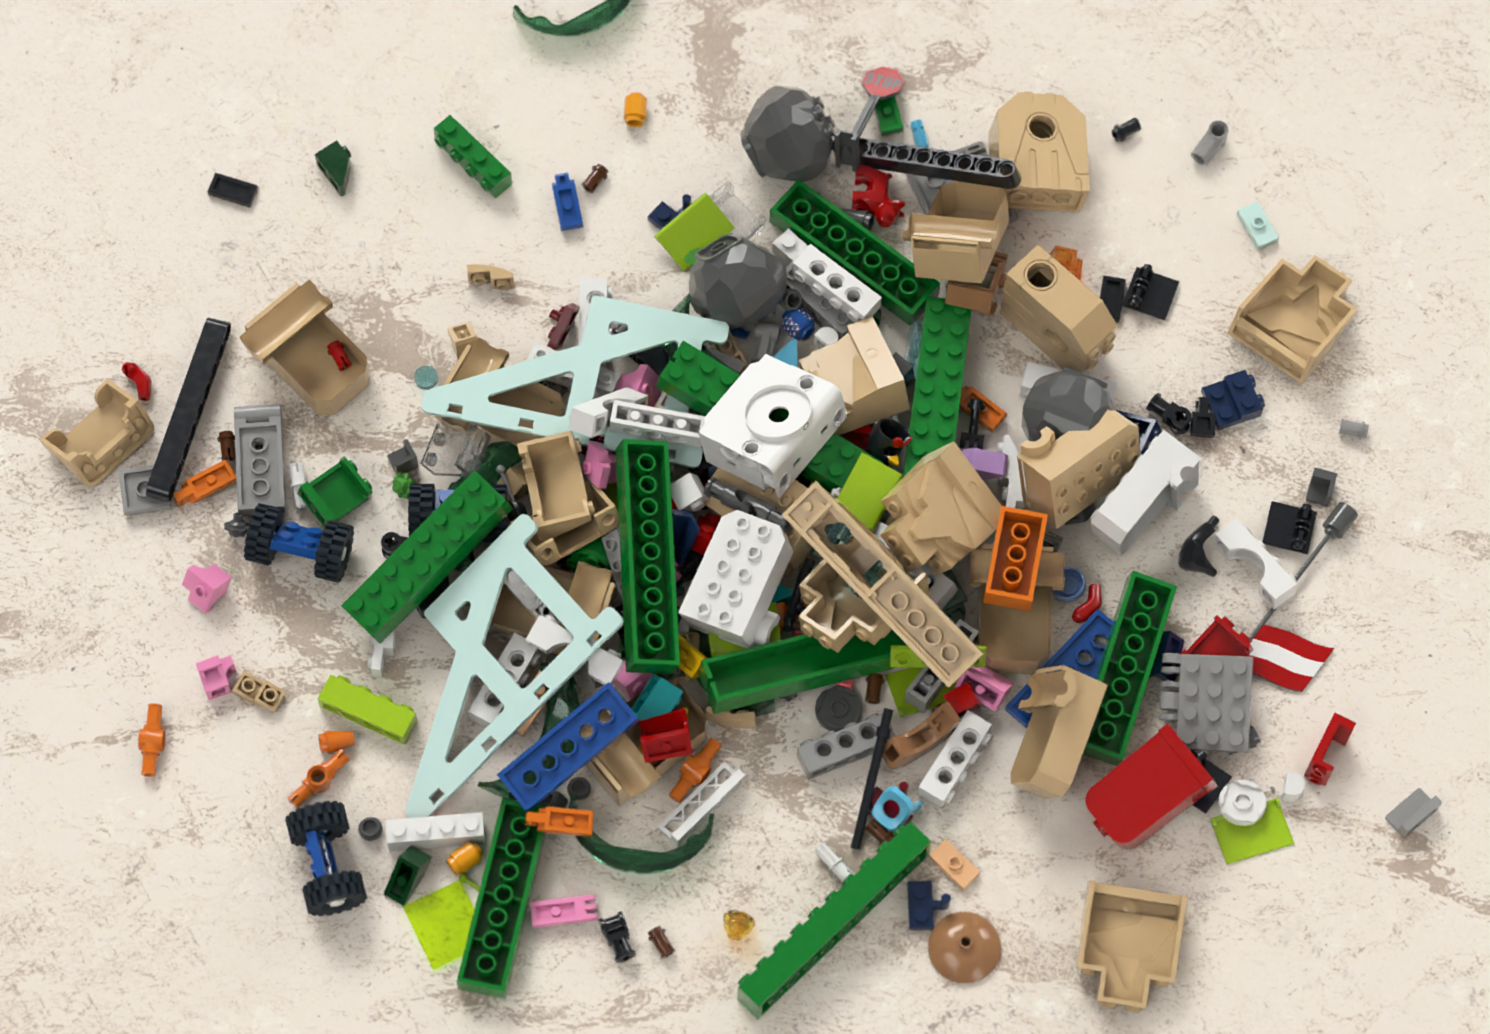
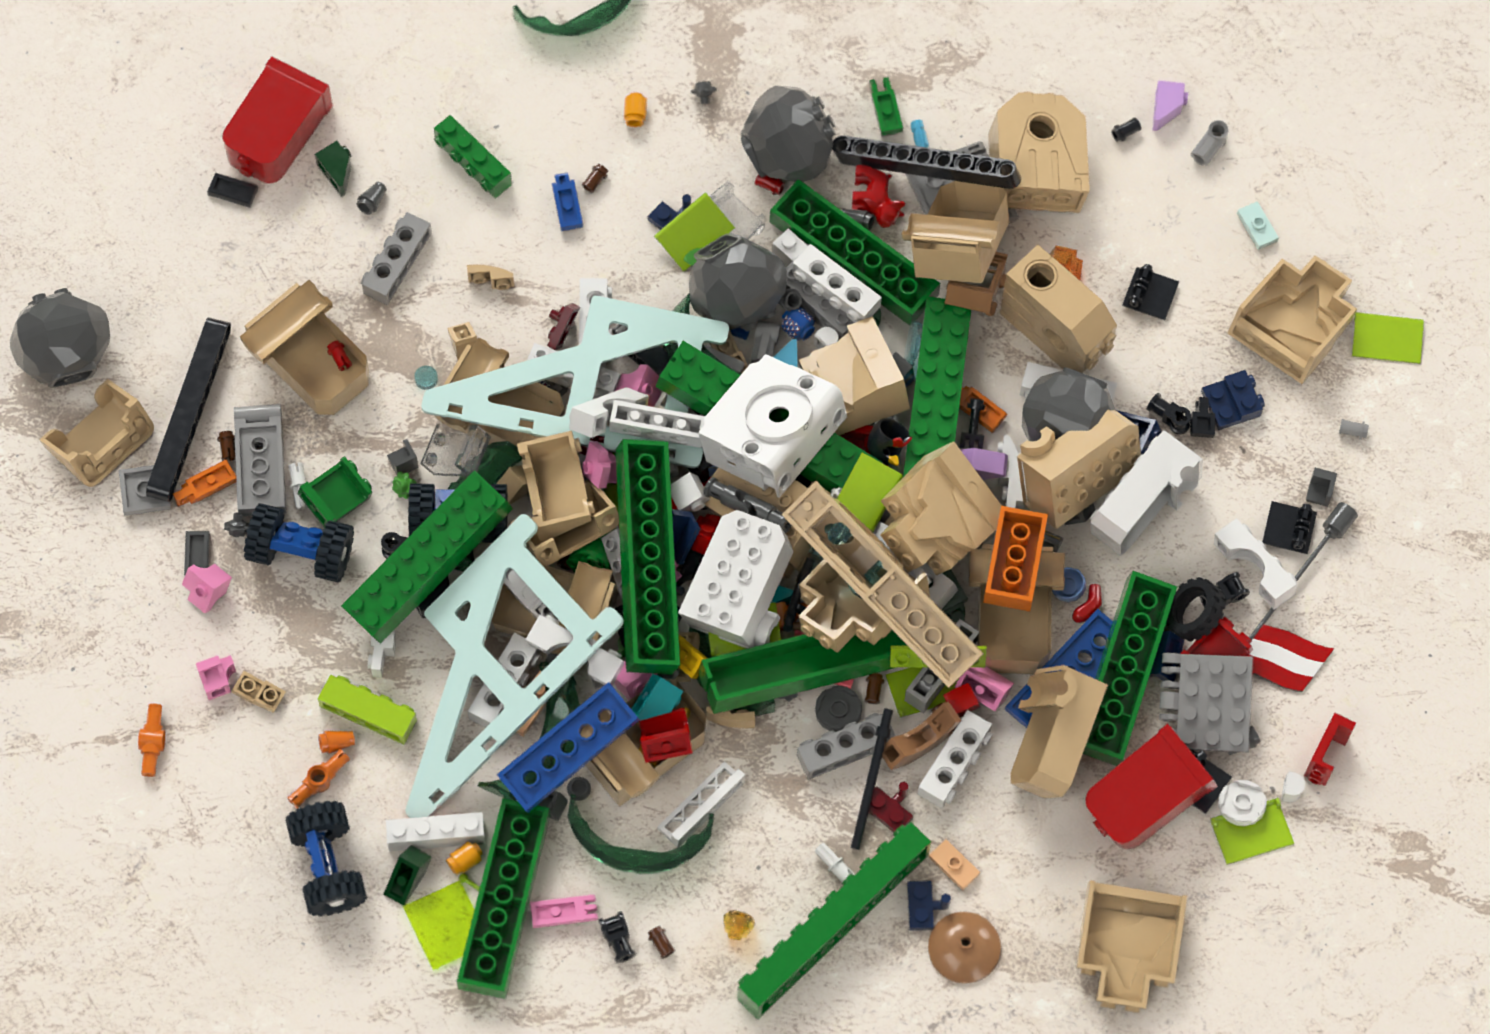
(60, 338): none -> dark grey rock
(140, 378): red arm -> none
(197, 549): none -> dark grey tile
(275, 121): none -> red piece
(370, 829): dark grey plate -> none
(371, 198): none -> dark grey cone
(384, 288): none -> light grey brick
(518, 507): hinge -> none
(562, 821): orange hinge -> none
(695, 770): orange pin -> none
(703, 90): none -> dark grey plant
(774, 185): none -> red pin
(879, 85): dark grey piece -> none
(880, 833): reddish brown pin -> none
(905, 804): medium azure piece -> none
(1112, 295): black tile -> none
(1168, 102): none -> lavender slope
(1192, 553): black animal -> none
(1209, 617): none -> black tyre
(1231, 588): none -> black connector
(1387, 337): none -> lime piece
(1412, 812): light grey panel -> none

